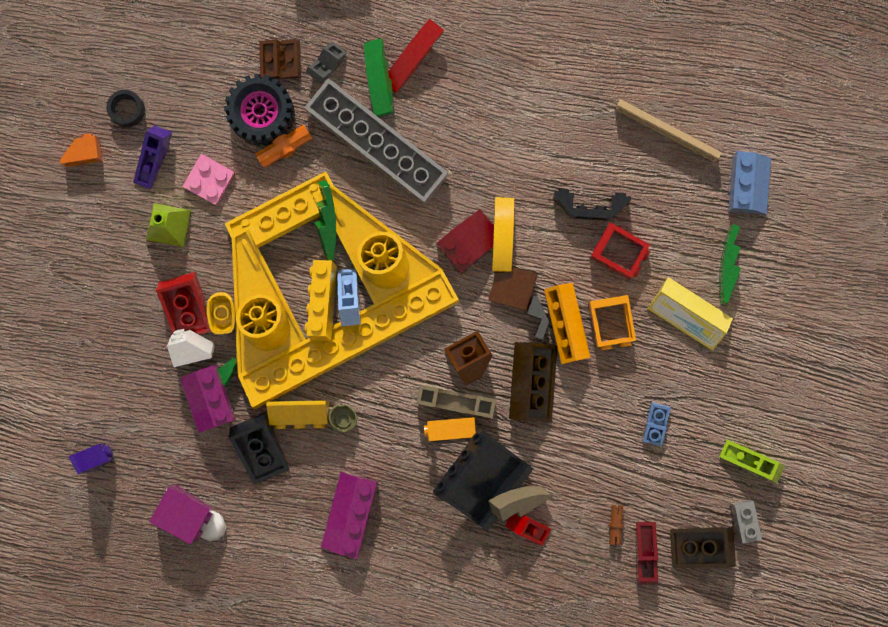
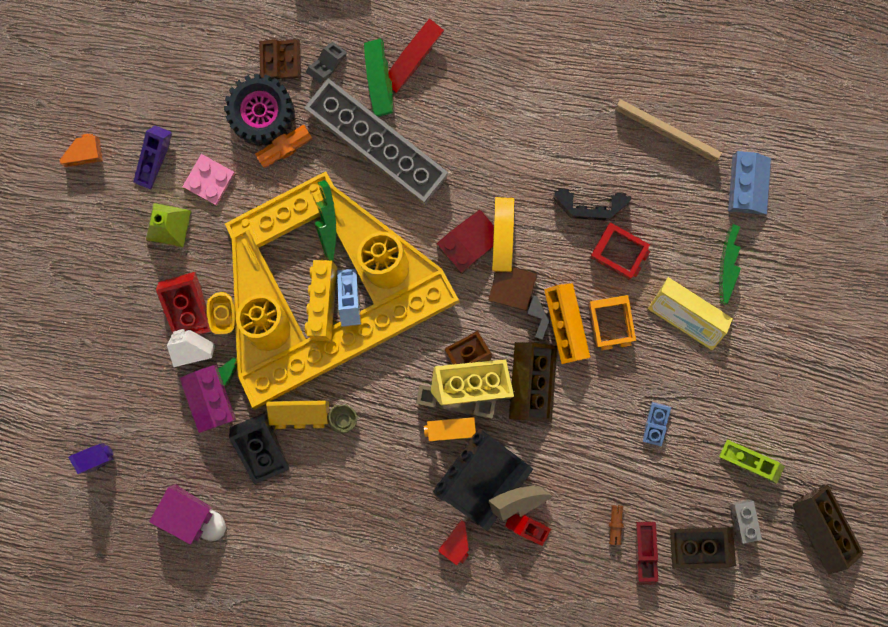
(117, 96): black tyre -> none
(349, 515): magenta slope -> none
(456, 544): none -> red slope
(471, 382): none -> light yellow slope
(828, 529): none -> dark brown slope

